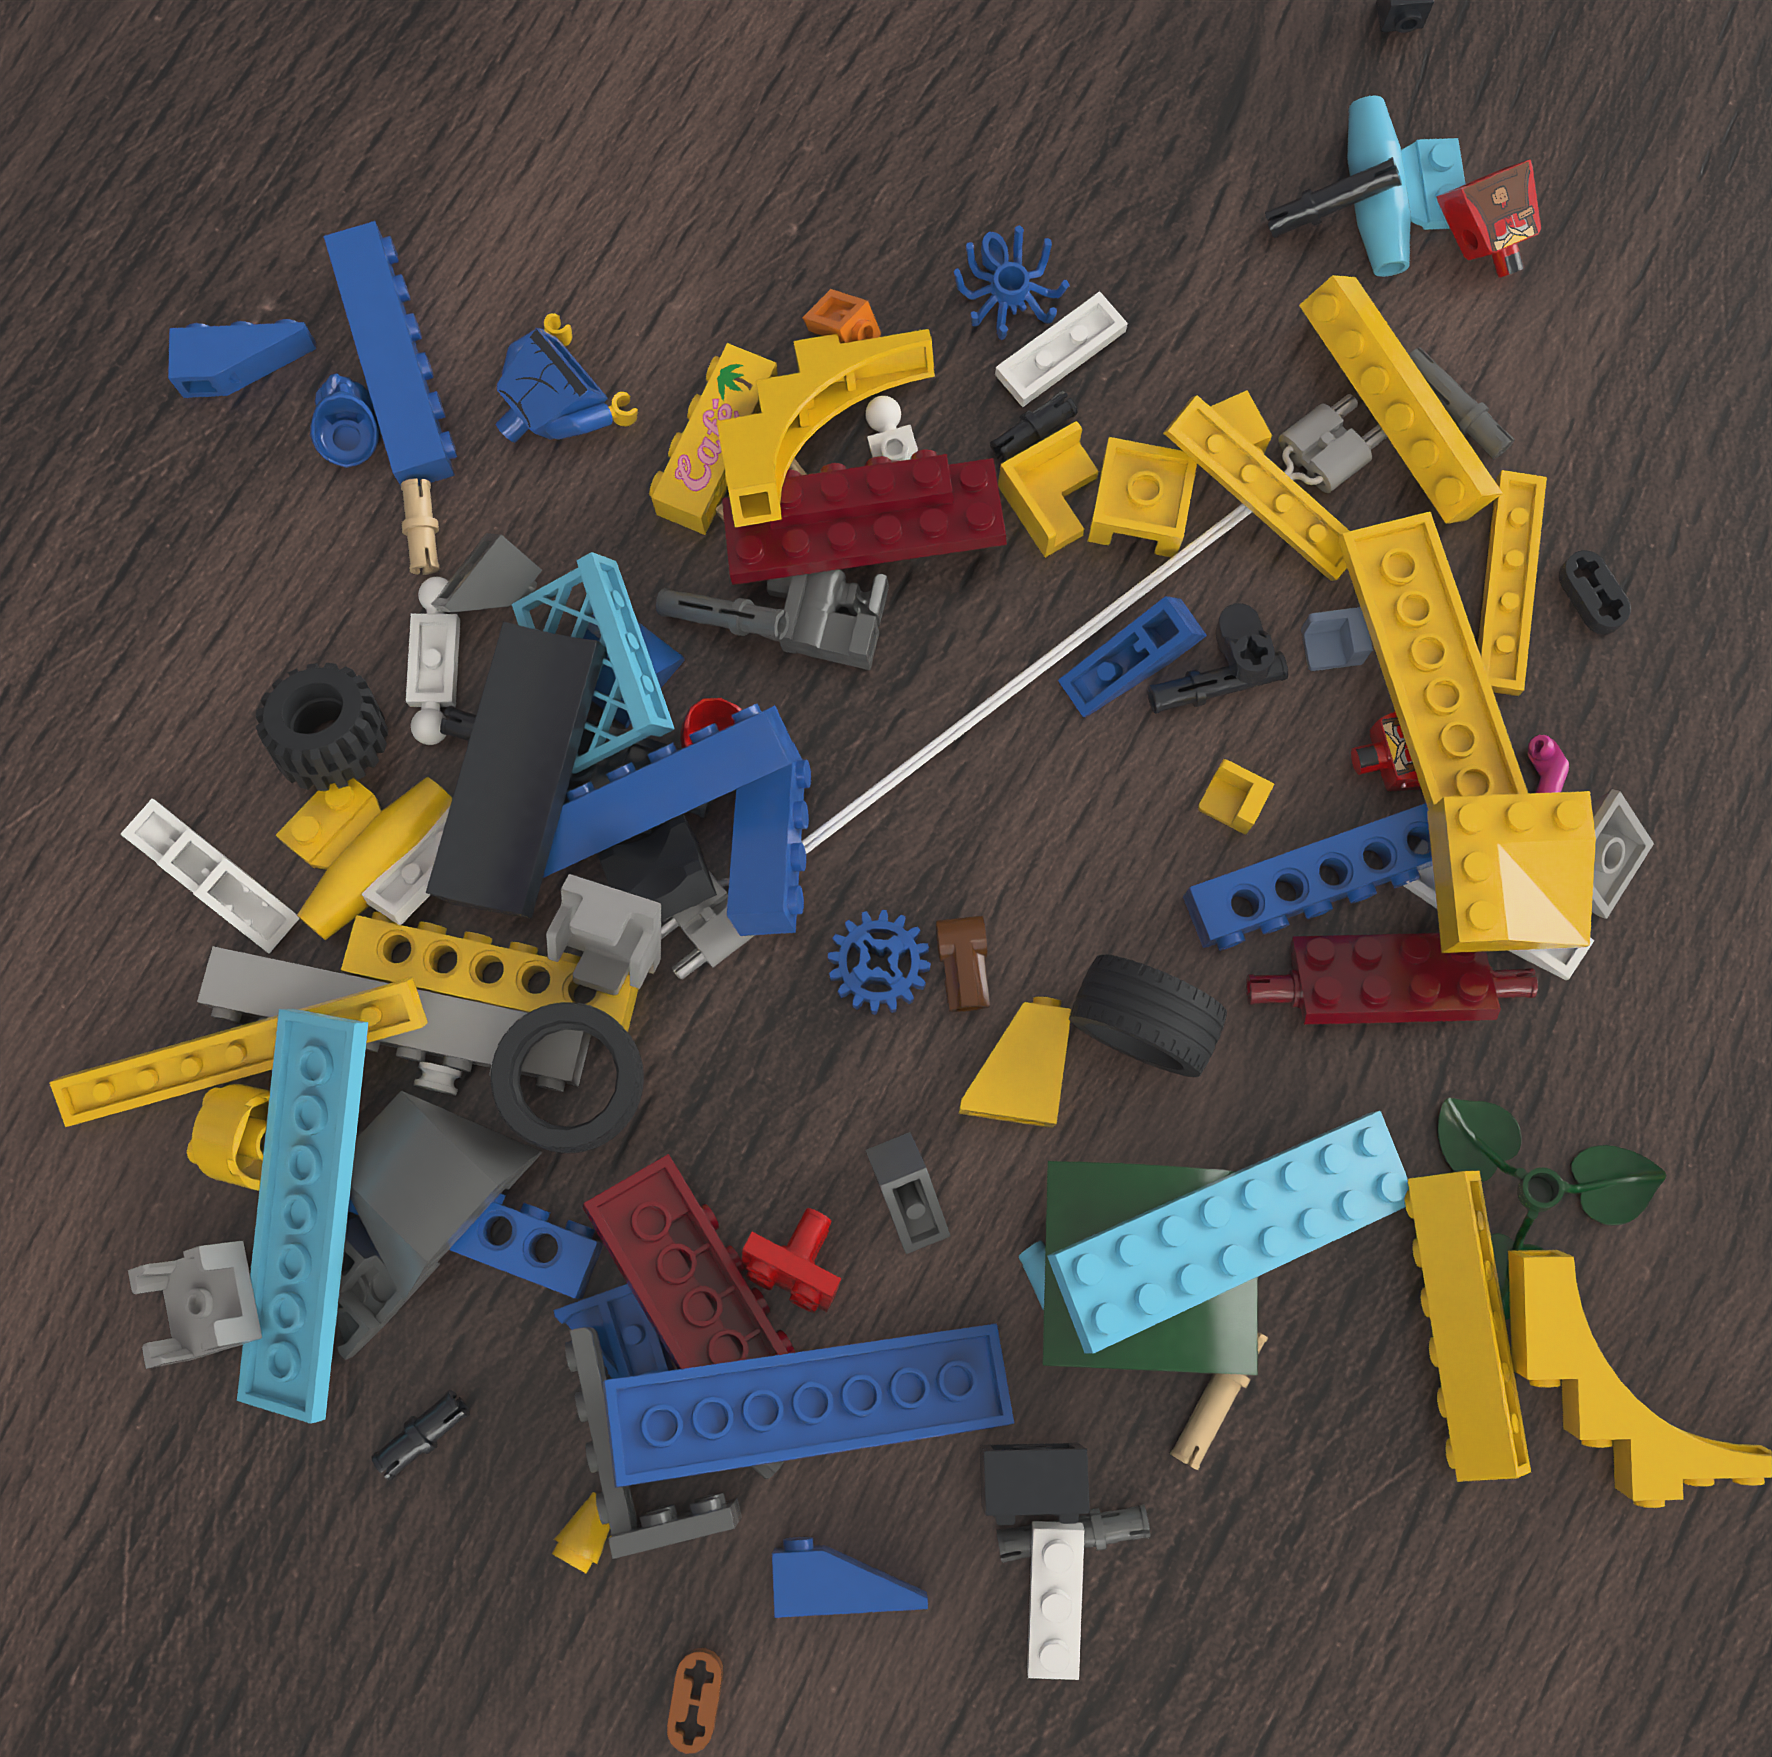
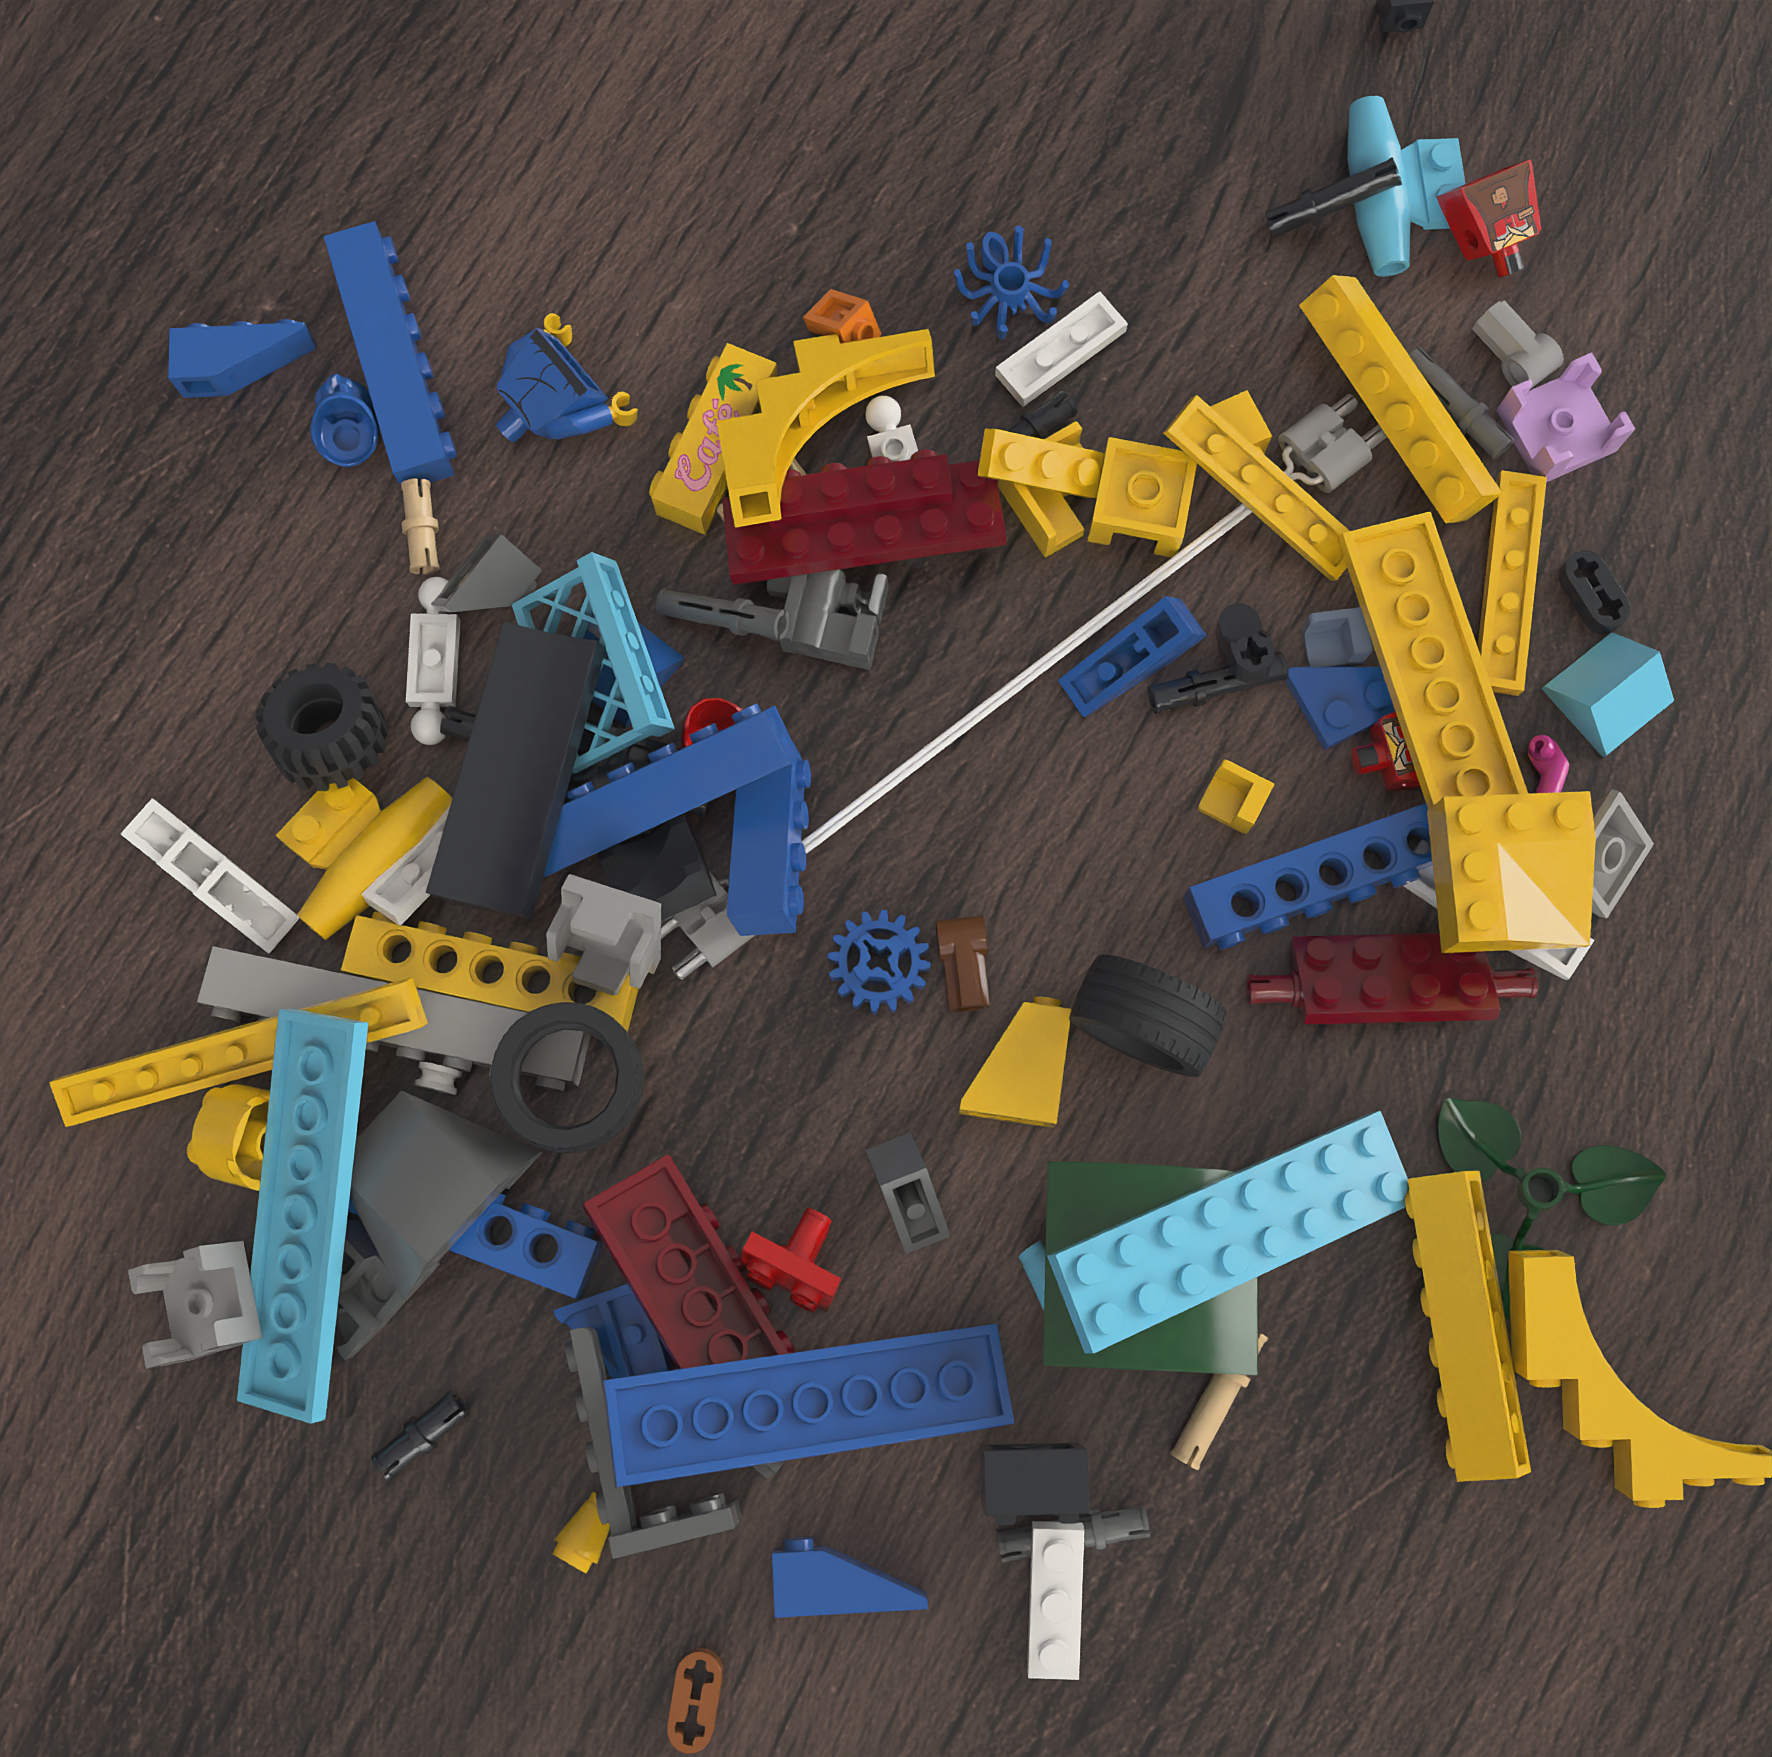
(1040, 463): none -> yellow plate
(1340, 700): none -> blue wing
(1517, 346): none -> light grey piece
(1562, 421): none -> lavender panel
(1612, 691): none -> medium azure slope

